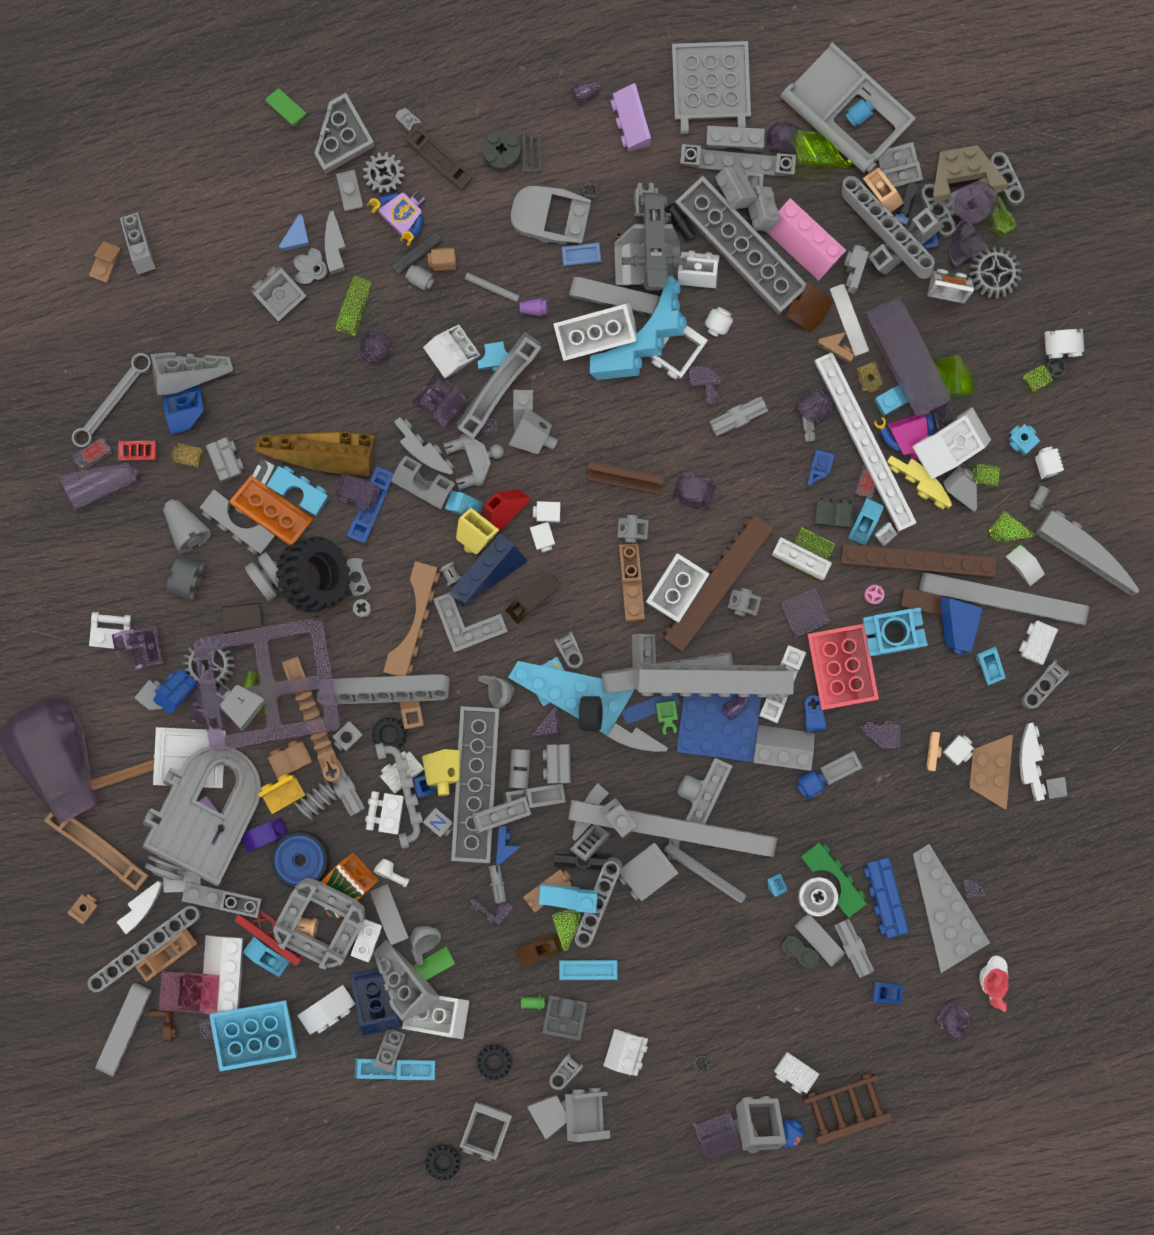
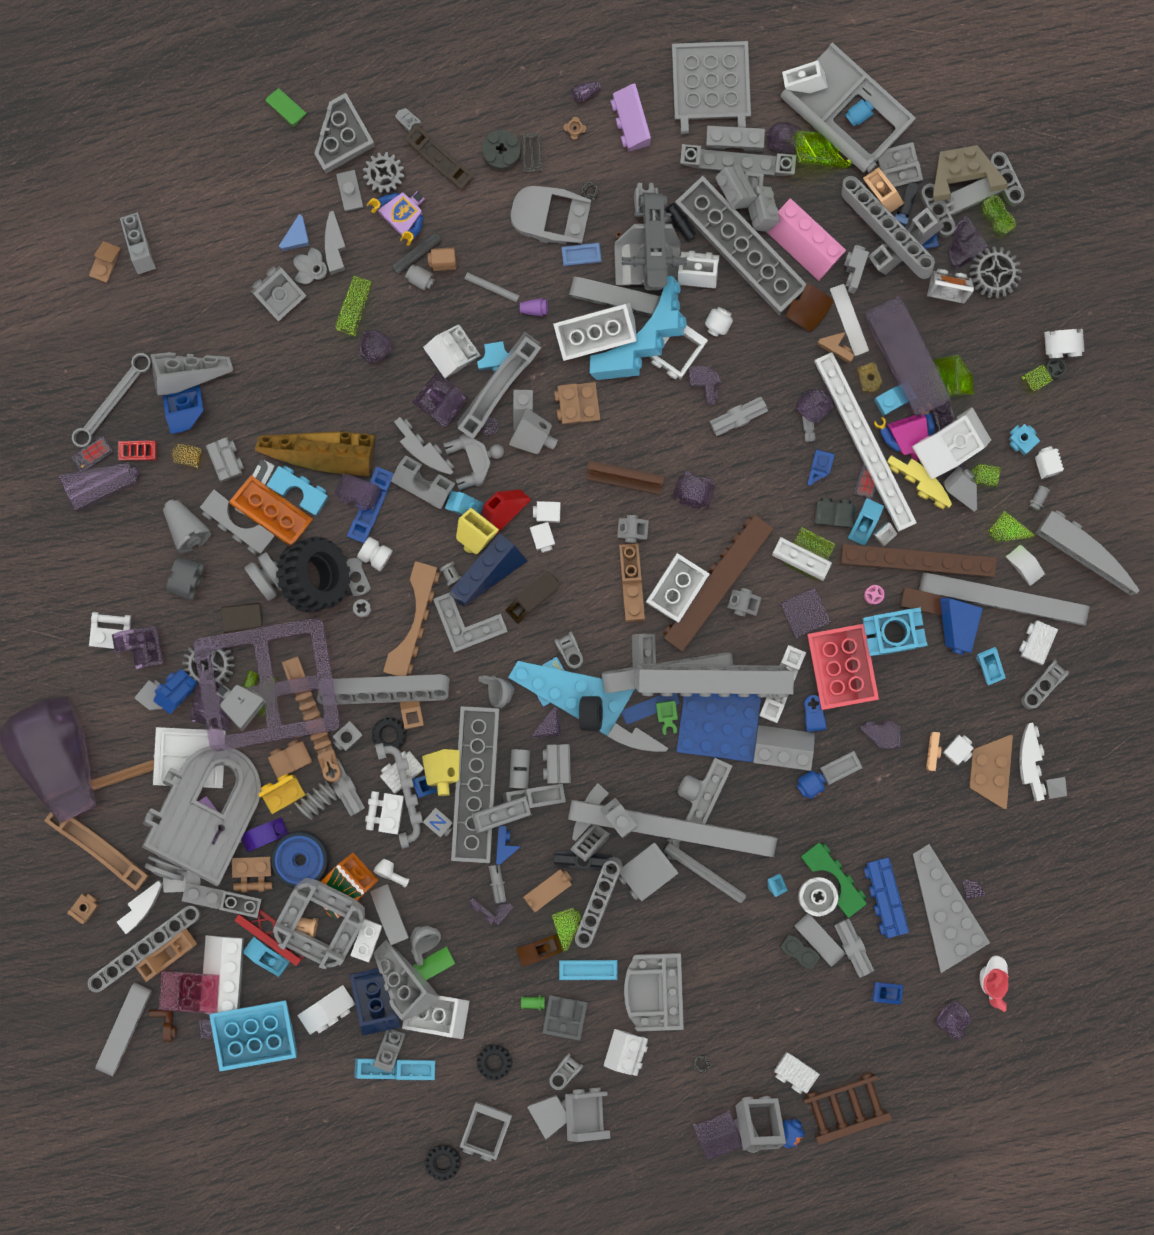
(252, 867): none -> medium nougat brick
(374, 553): none -> white wheel
(569, 898): medium azure slope -> none
(575, 123): none -> medium nougat plate
(577, 403): none -> medium nougat plate
(655, 992): none -> light grey slope
(734, 707): clear purple cone -> none
(805, 78): none -> white slope
(966, 207): clear purple brick -> none

